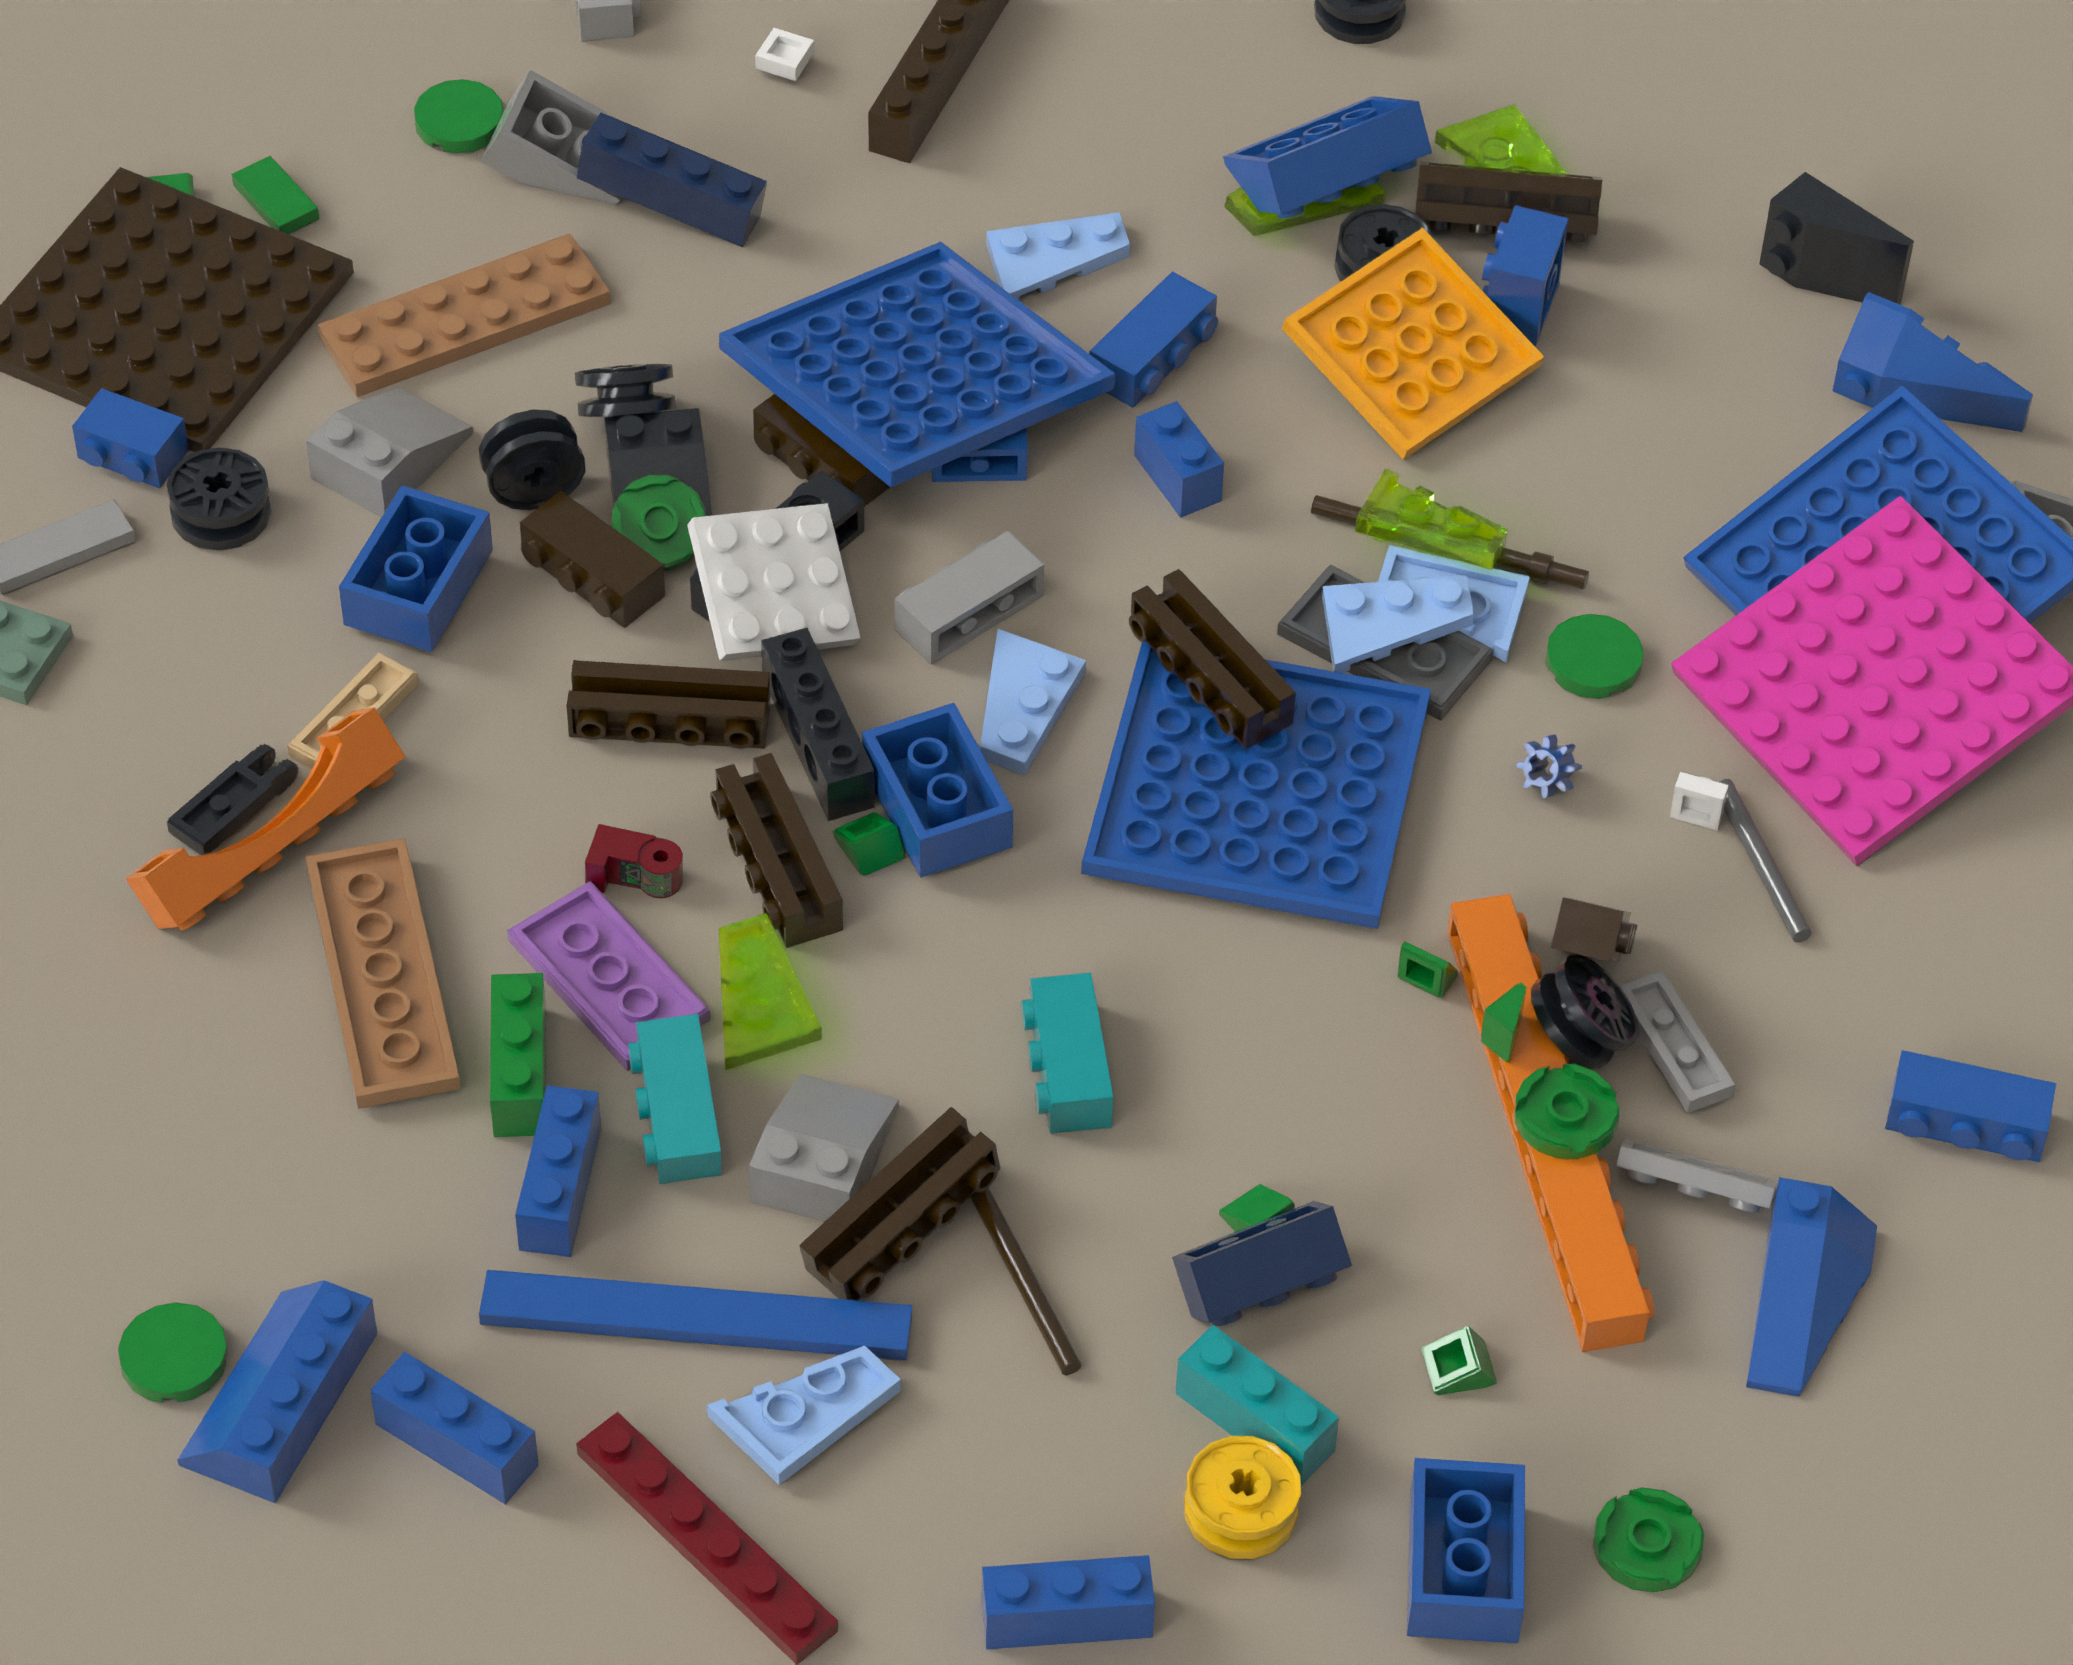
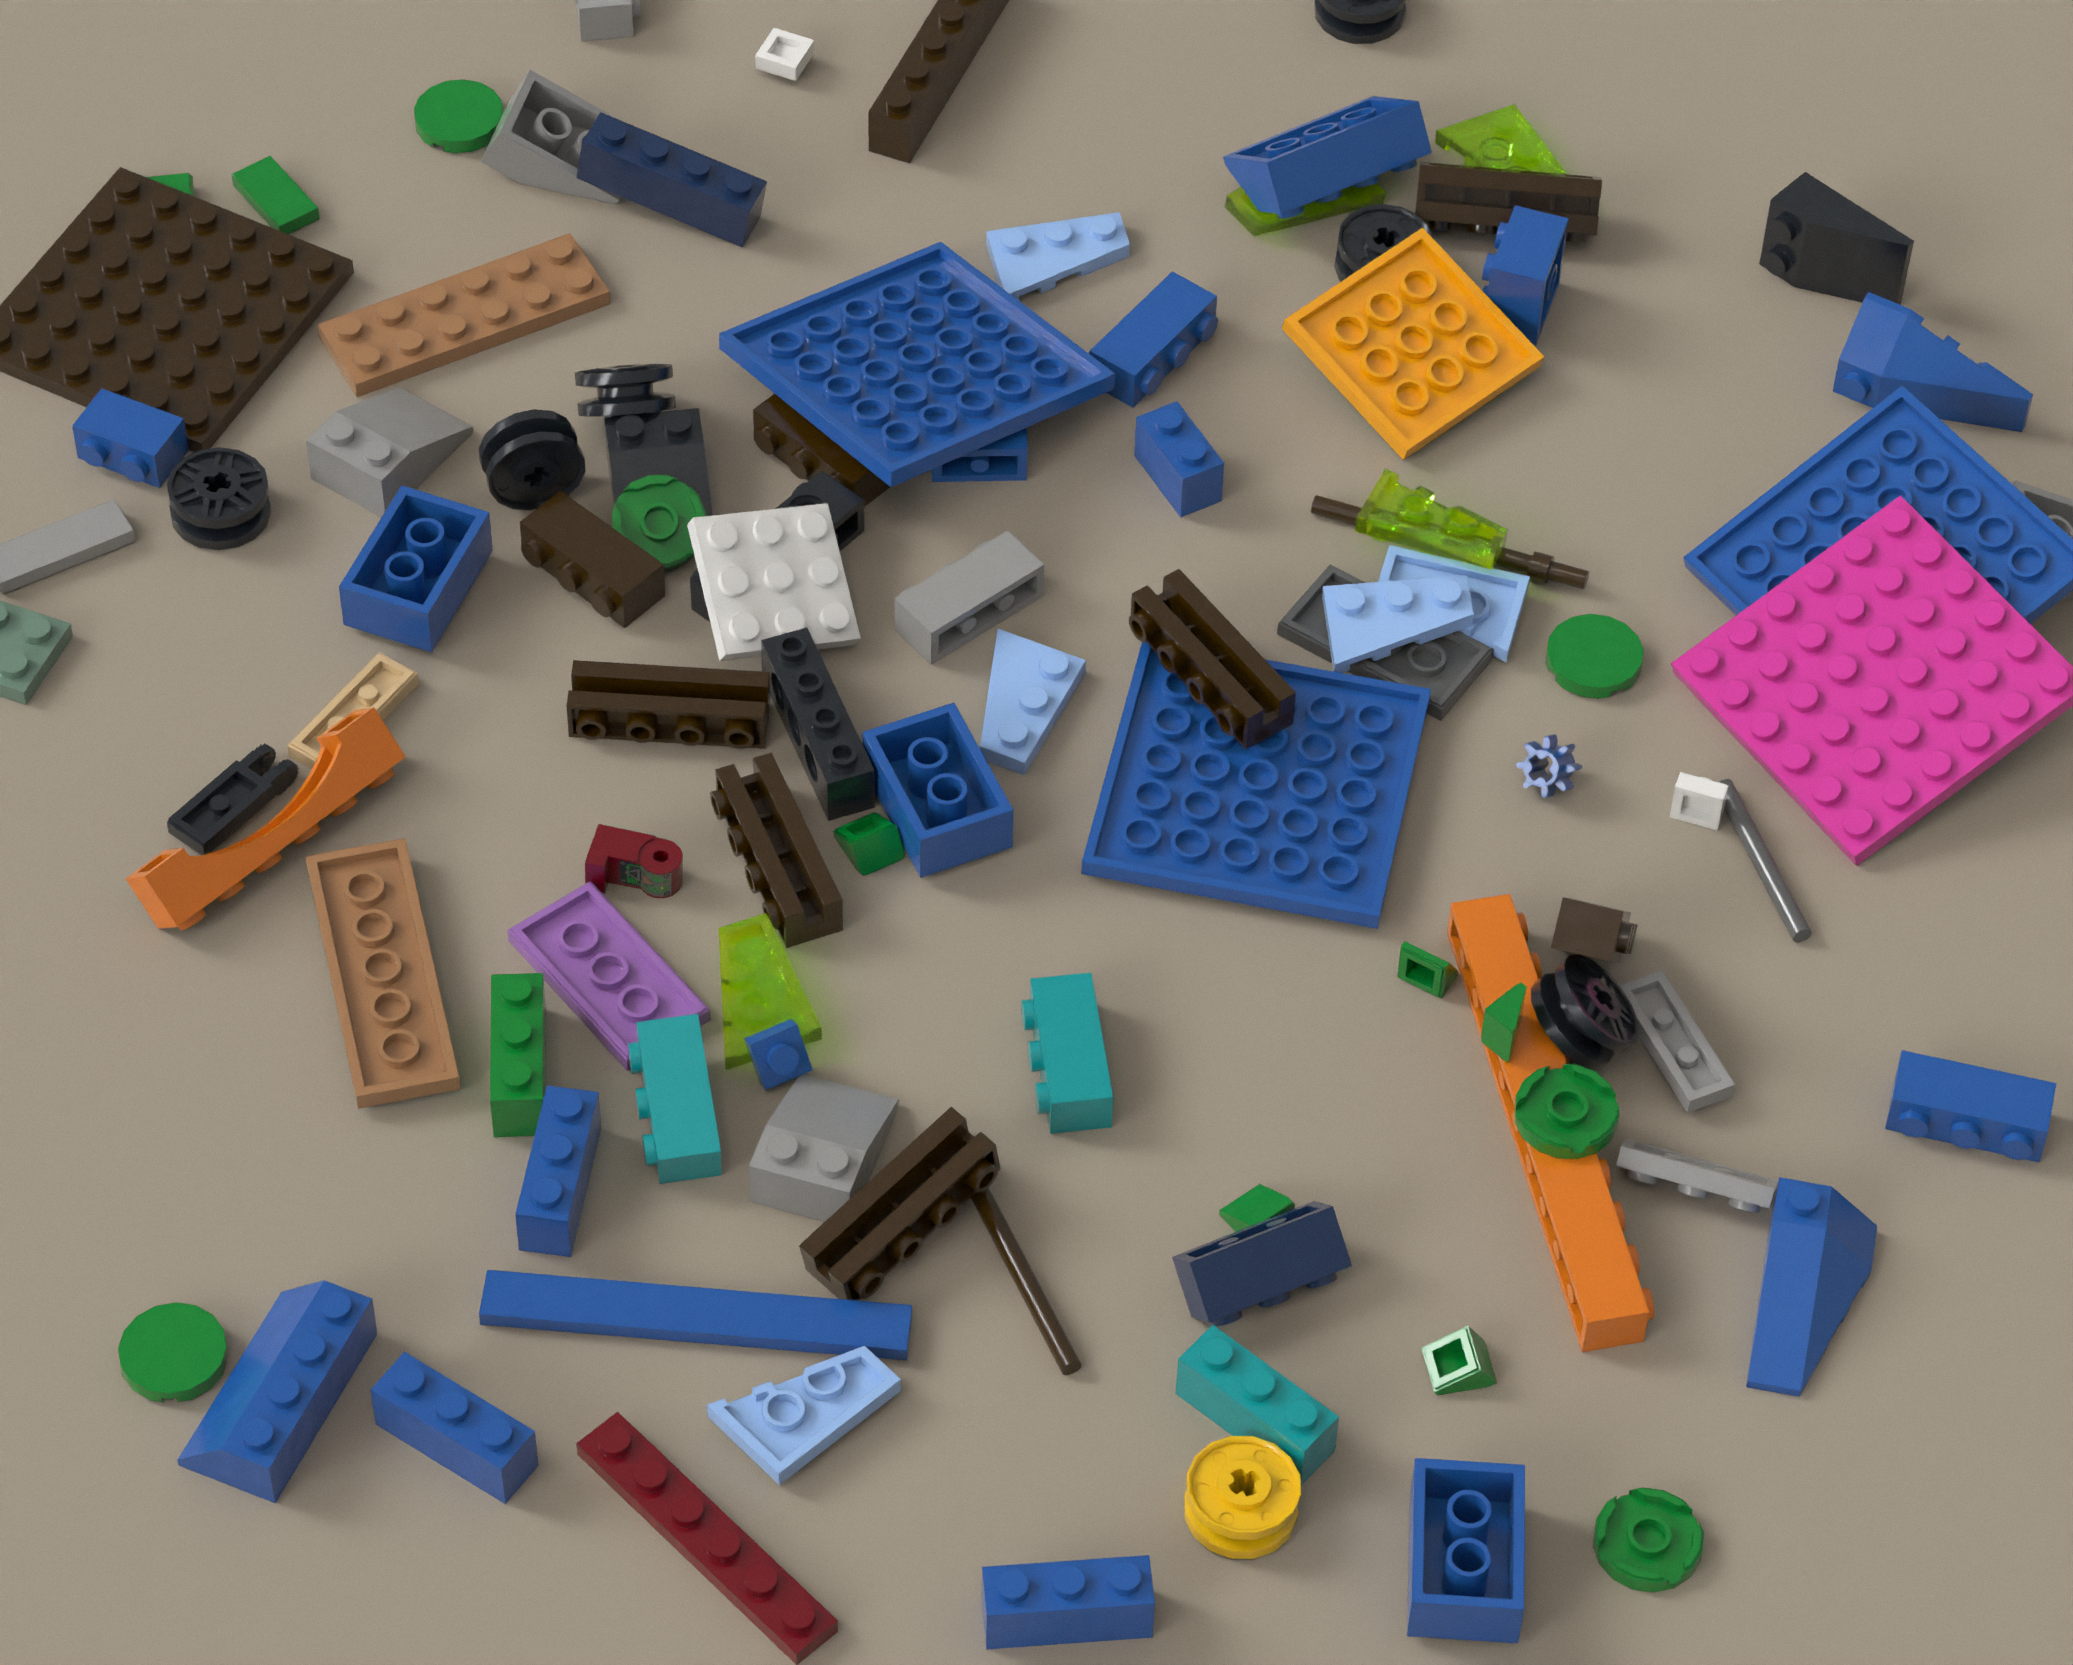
(778, 1054): none -> blue plate

